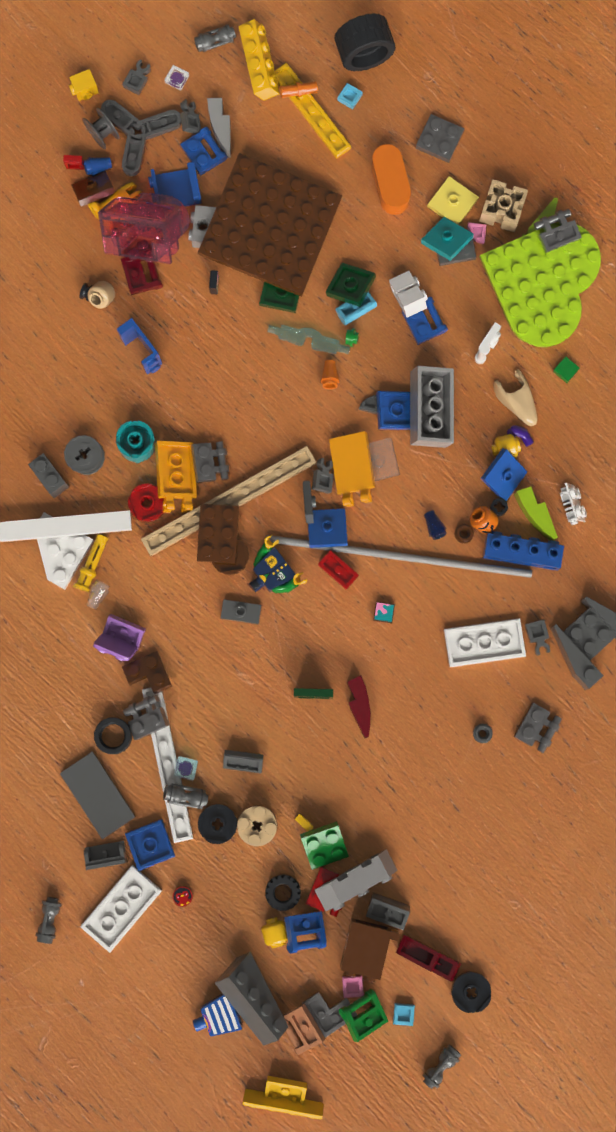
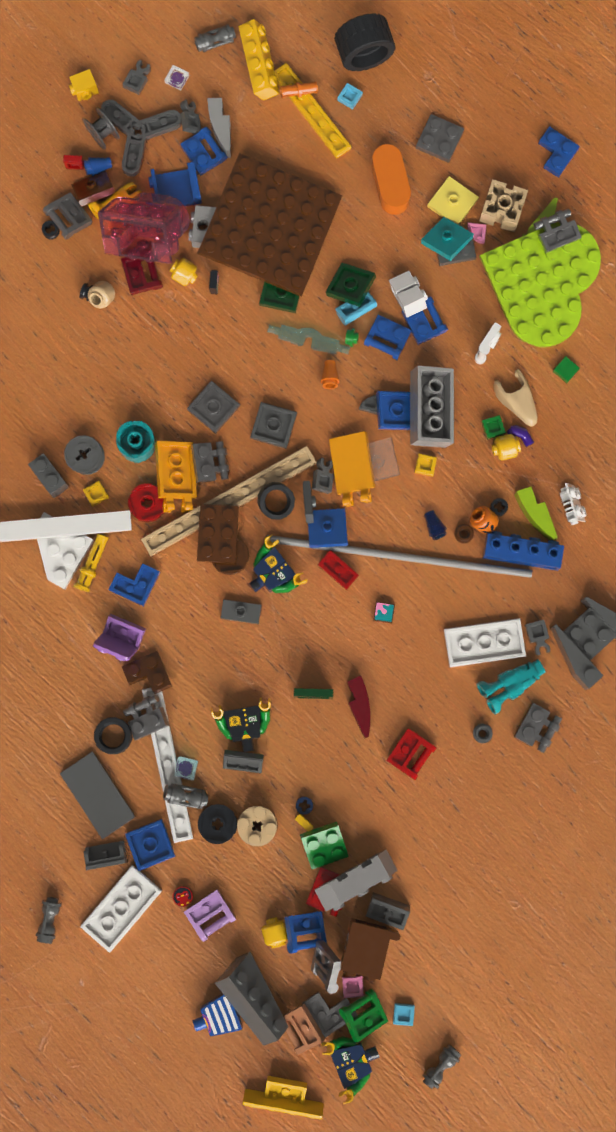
(53, 234): none -> black bush
(71, 211): none -> flat silver plate
(95, 493): none -> yellow tile
(97, 593): clear cone -> none
(129, 332): blue panel -> none
(138, 589): none -> blue plate
(183, 271): none -> yellow head
(207, 909): none -> lavender plate
(213, 407): none -> flat silver plate
(244, 723): none -> torso
(273, 425): none -> dark grey plate
(290, 500): none -> black tyre
(295, 892): black tyre -> none
(308, 810): none -> dark blue bush
(326, 966): none -> flat silver plate
(351, 1064): none -> torso
(390, 332): none -> blue plate
(406, 749): none -> red plate
(425, 465): none -> yellow tile
(428, 958): dark red slope -> none
(459, 992): black plate -> none
(493, 427): none -> green plate
(504, 474): blue plate -> none
(513, 682): none -> teal piece
(562, 149): none -> blue plate

